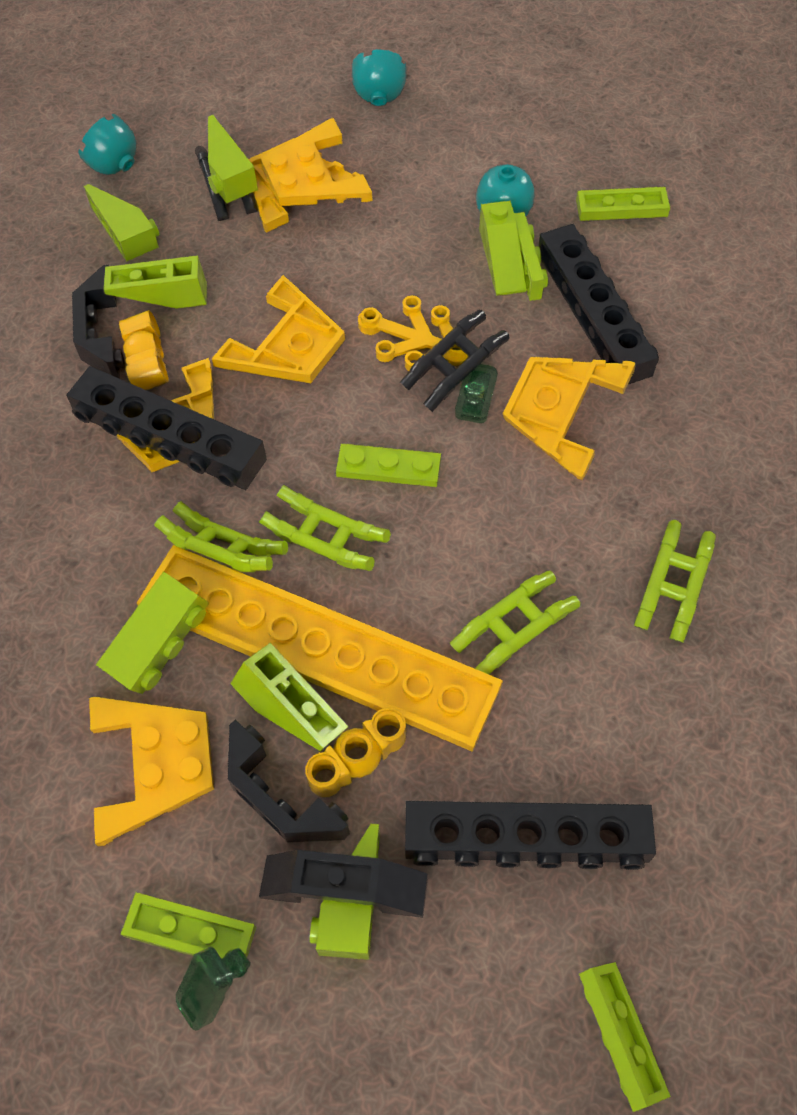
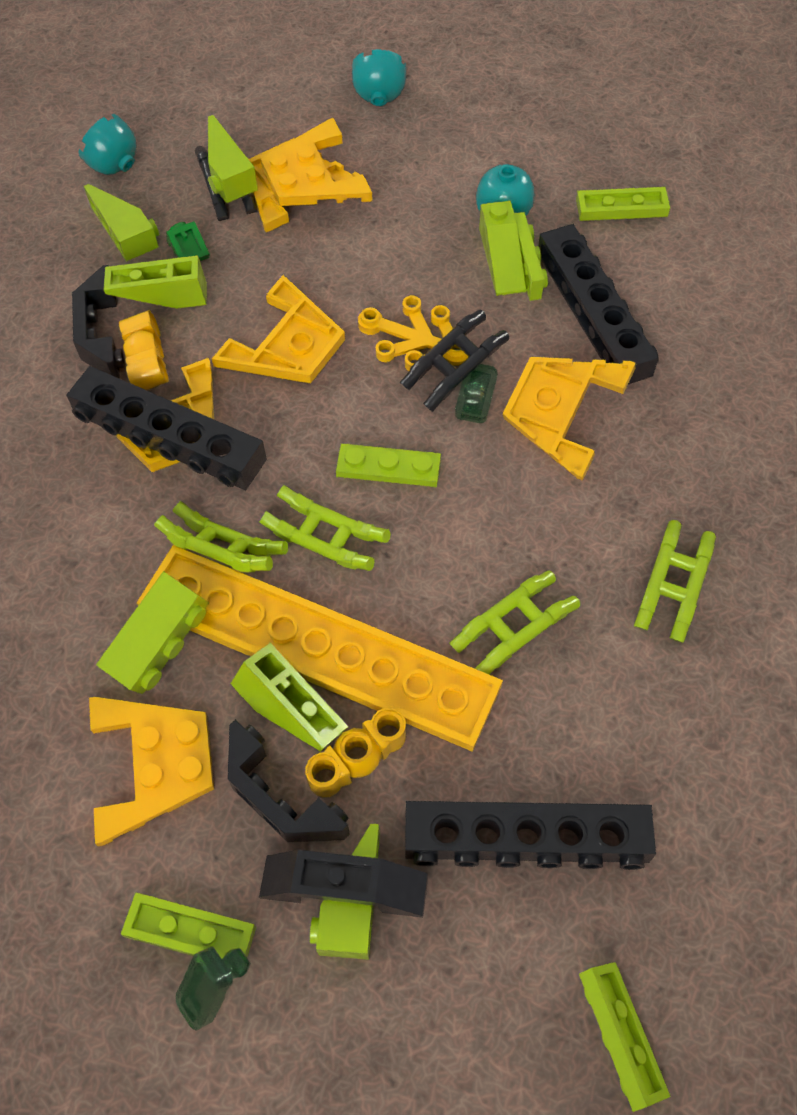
(187, 241): none -> green bracket

